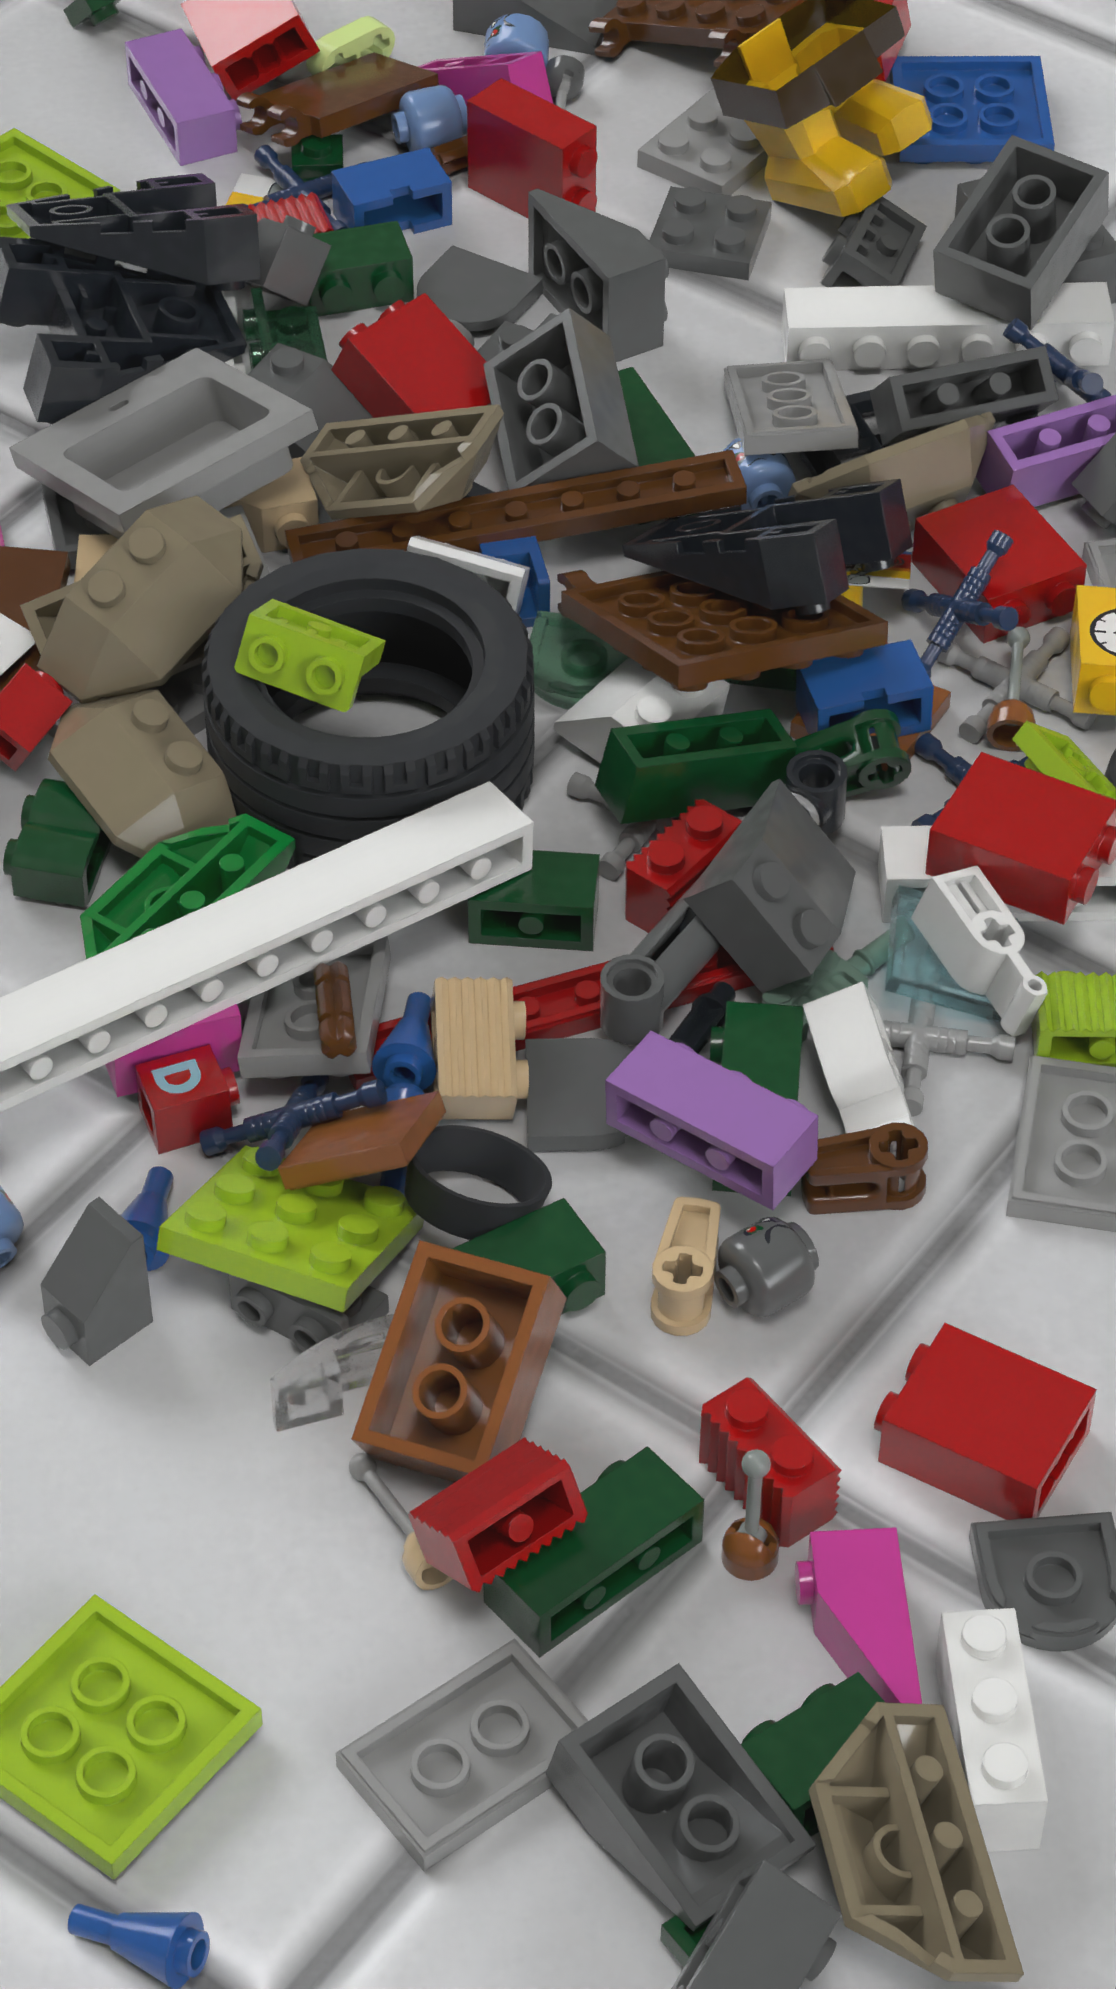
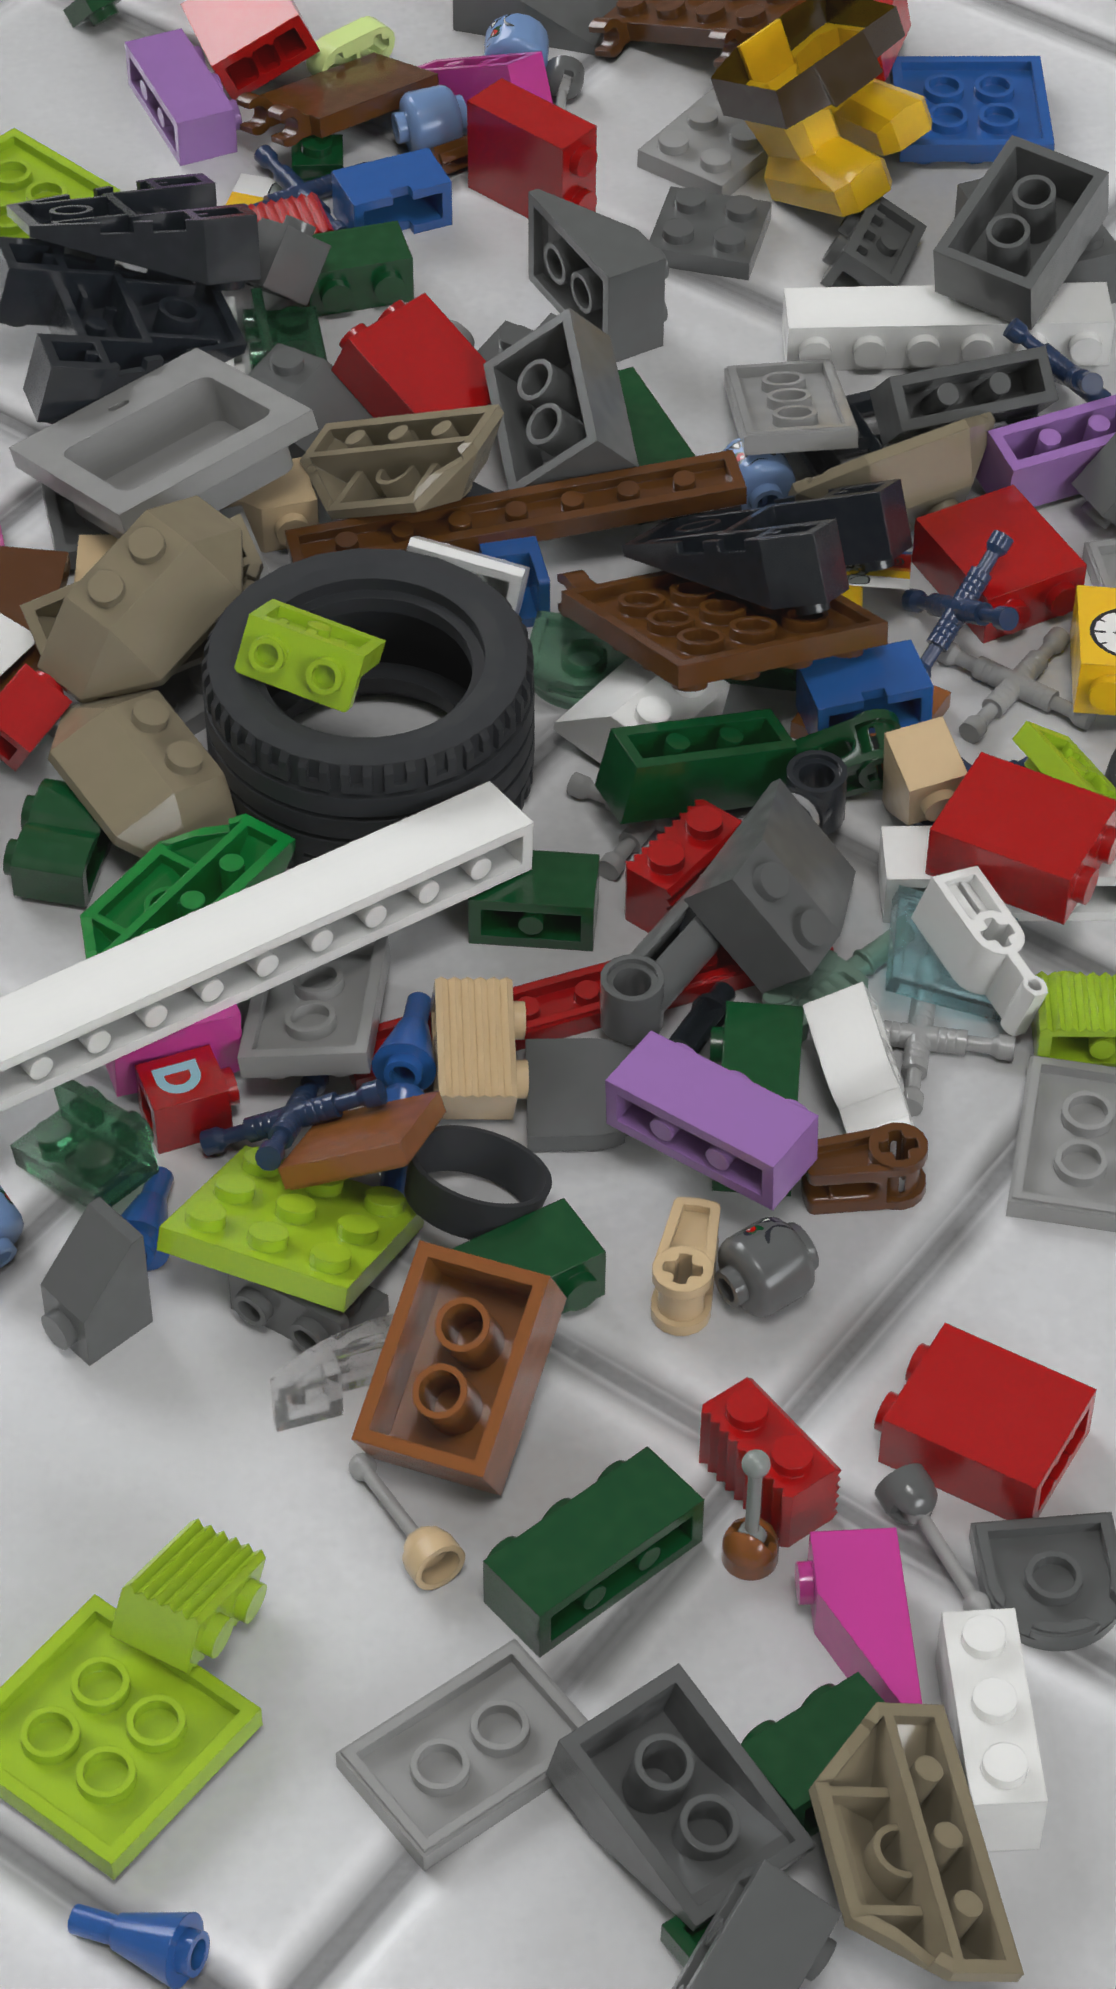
(89, 1147): none -> clear green bracket
(190, 1597): none -> lime brick
(334, 1010): reddish brown axle -> none
(478, 289): dark grey tile -> none
(498, 1514): red brick -> none
(909, 1499): none -> hinge
(920, 770): none -> tan slope
(1011, 714): dark orange hinge -> none

